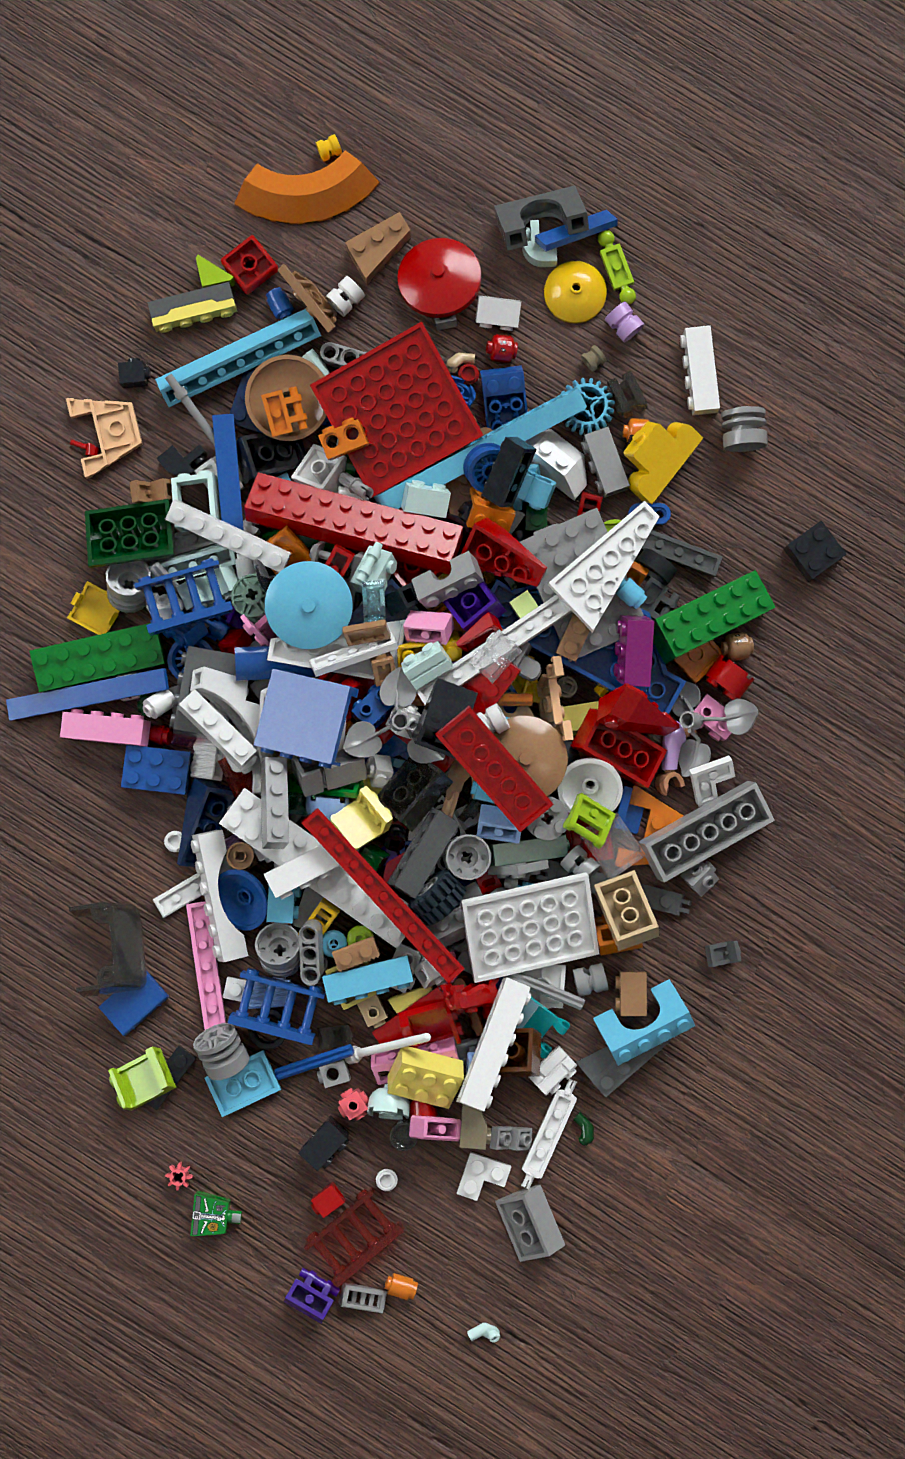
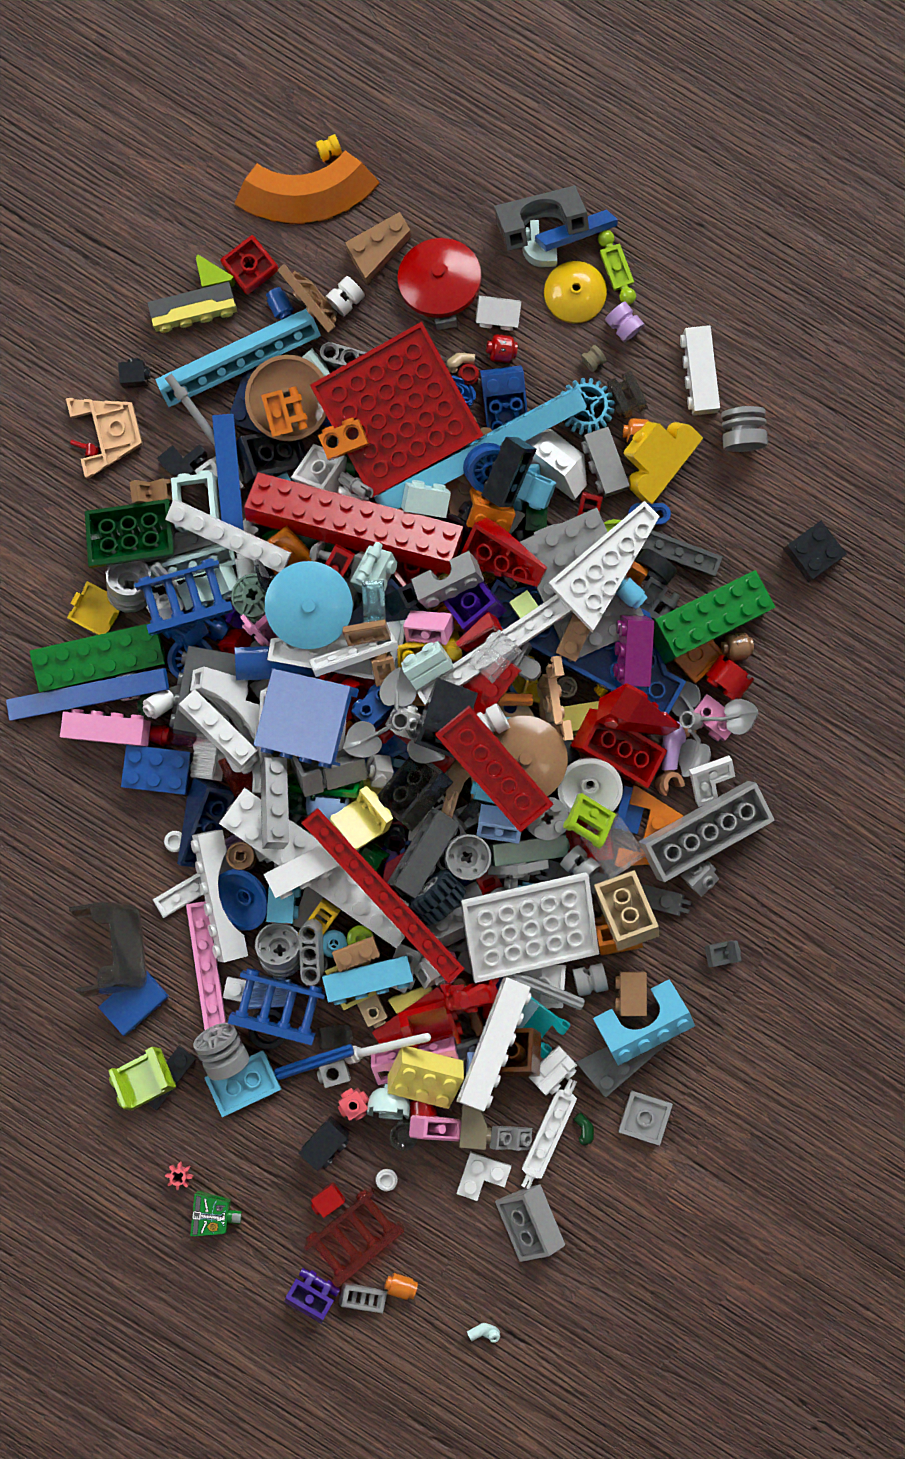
(645, 1117): none -> light grey plate

